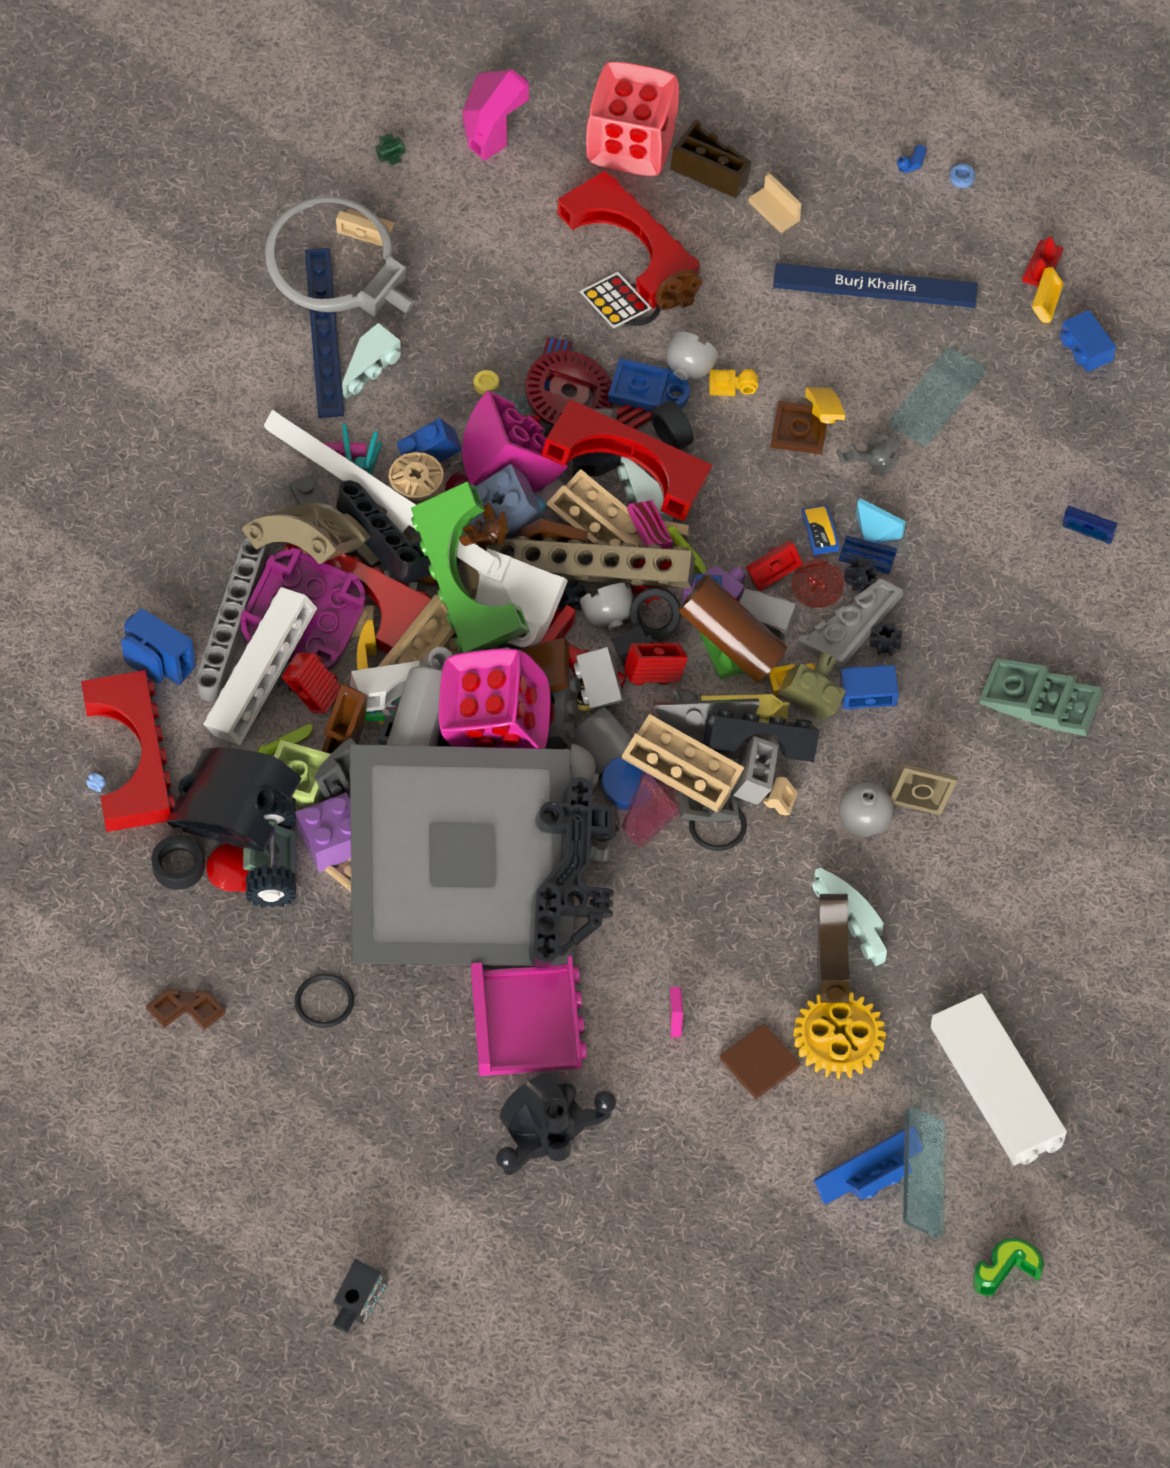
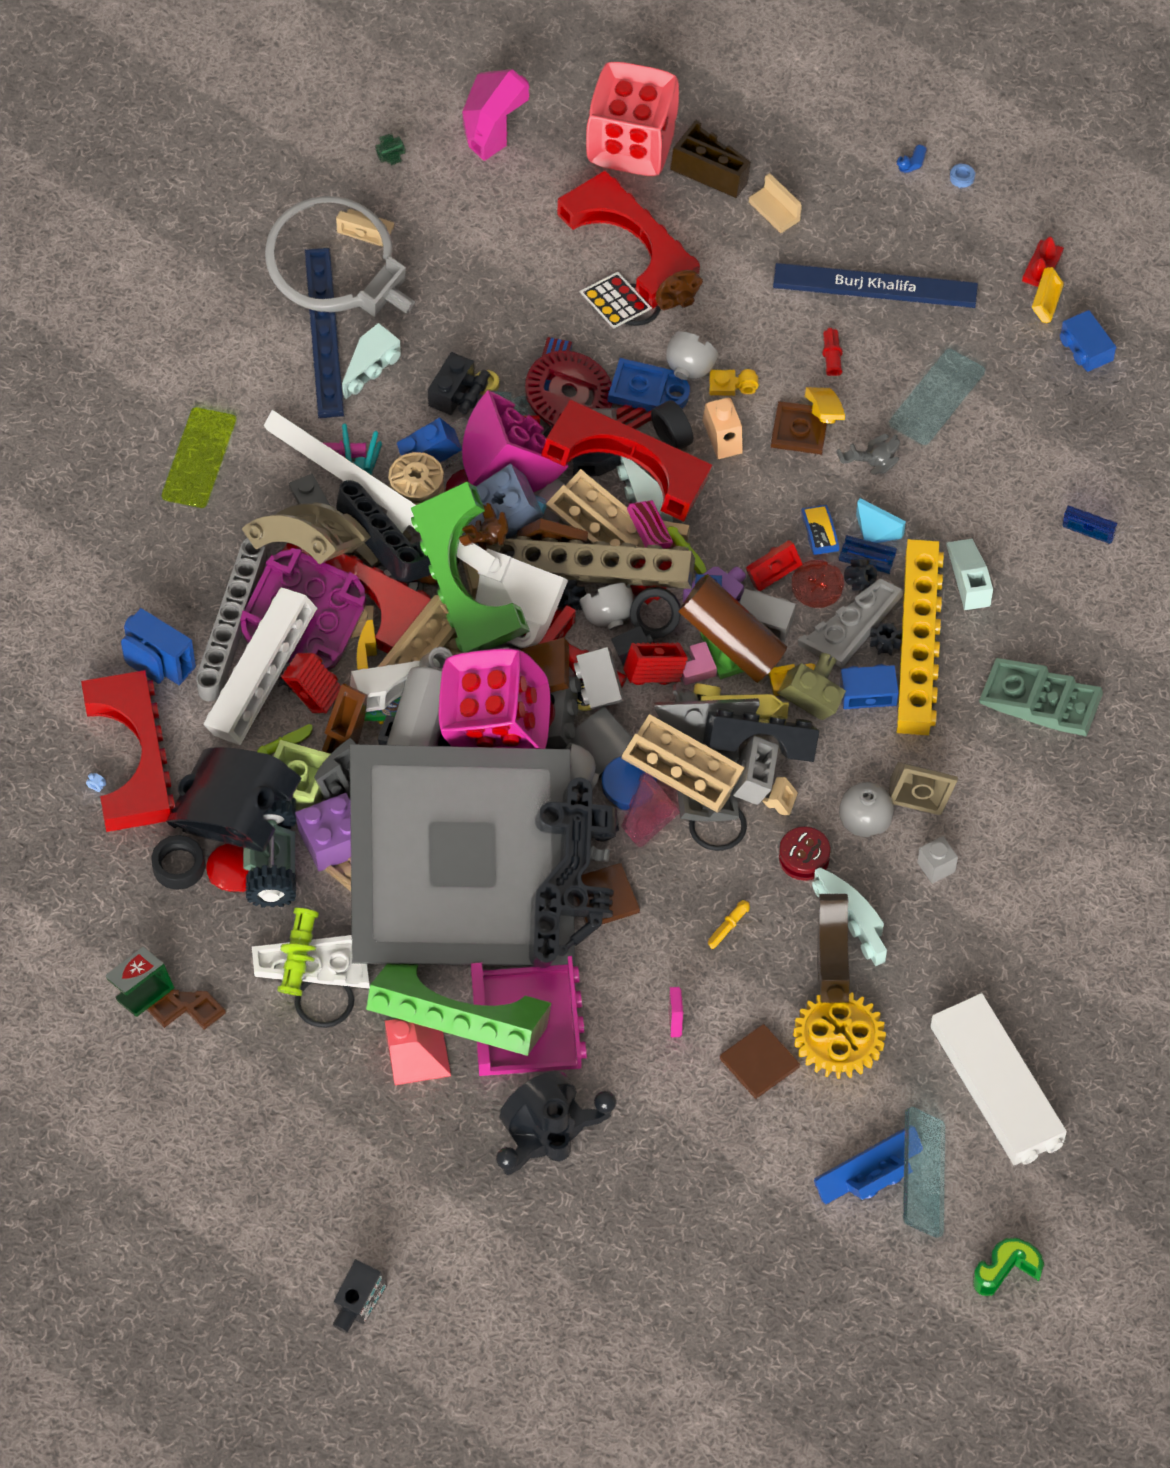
(141, 981): none -> piece
(198, 457): none -> clear neon green piece
(297, 951): none -> lime piece
(331, 963): none -> white wing
(416, 1052): none -> coral slope
(452, 383): none -> black brick
(509, 1026): none -> bright green arch
(613, 878): none -> reddish brown tile
(701, 666): none -> bright pink piece
(706, 690): none -> light yellow tile
(719, 419): none -> light nougat torso
(730, 922): none -> yellow piece
(803, 852): none -> dark red head
(832, 352): none -> red axle
(913, 719): none -> yellow brick
(937, 859): none -> light grey brick
(970, 574): none -> light aqua slope

